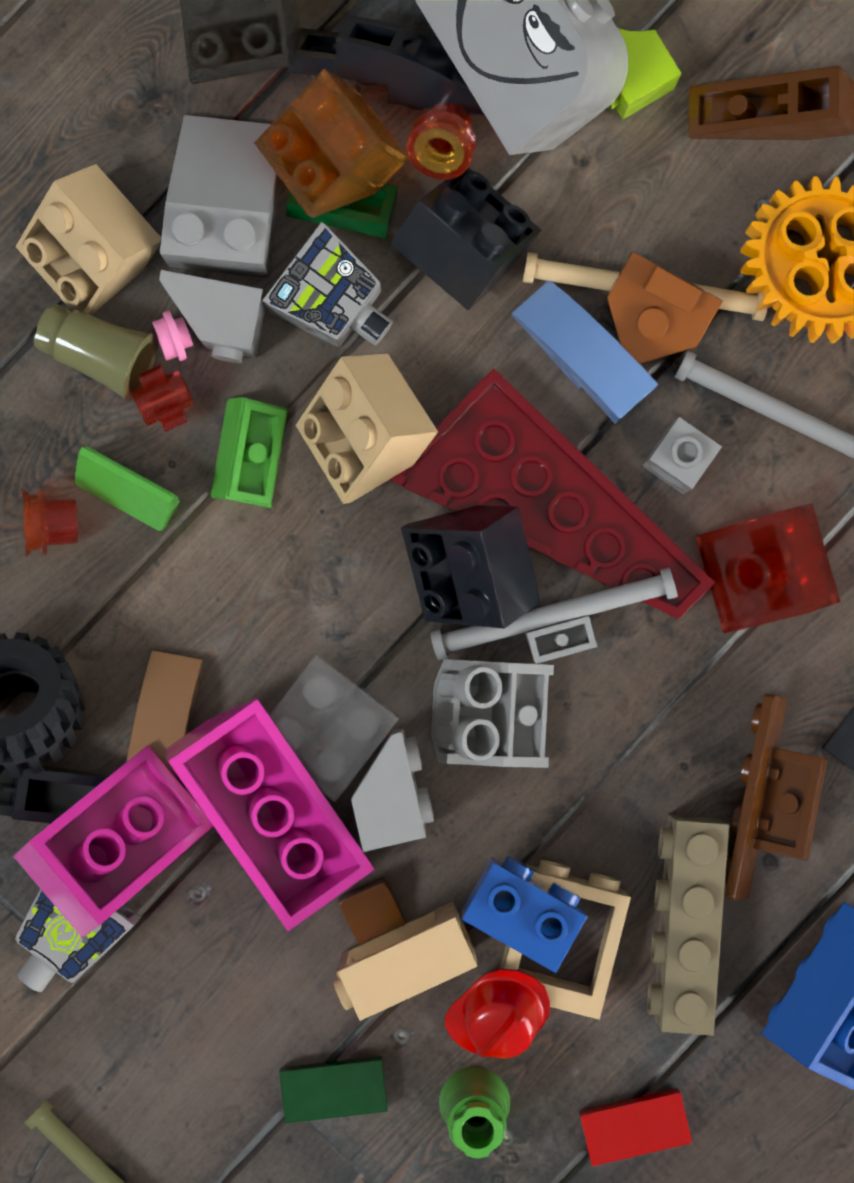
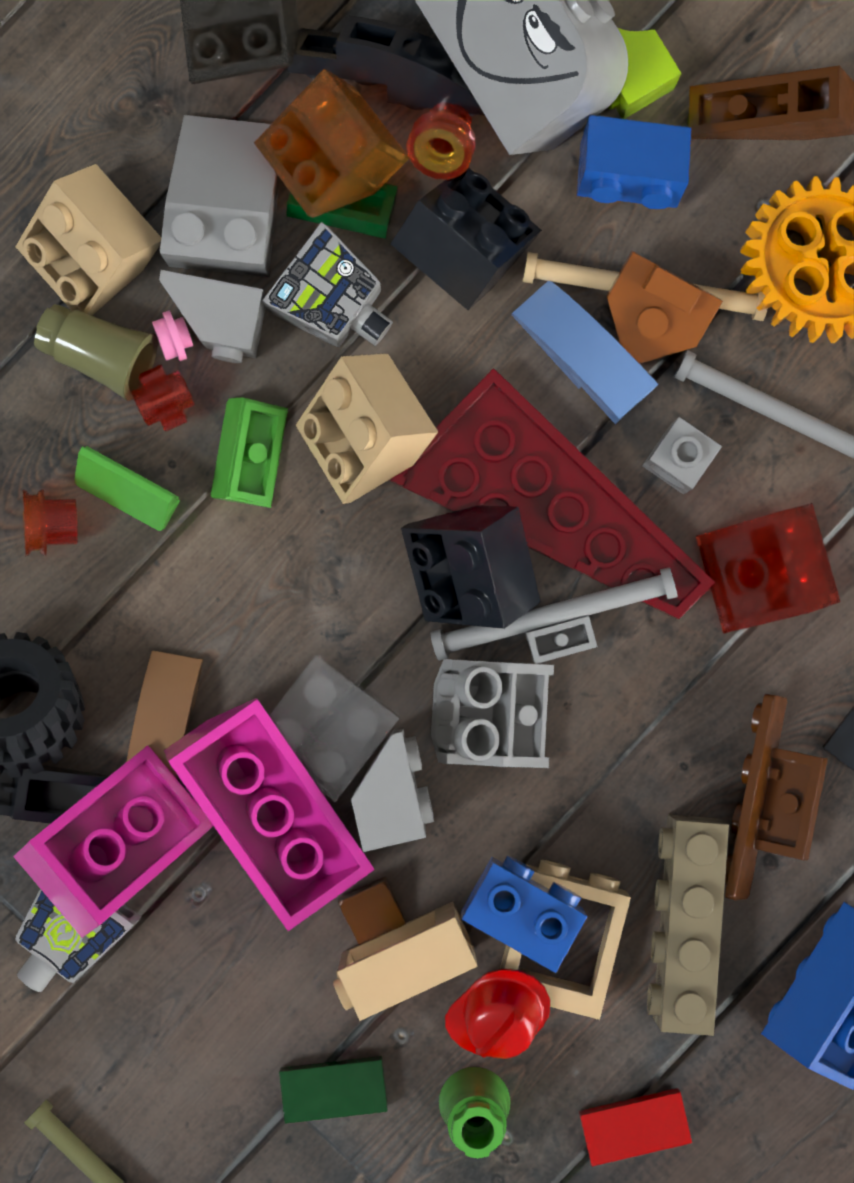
(634, 162): none -> blue brick

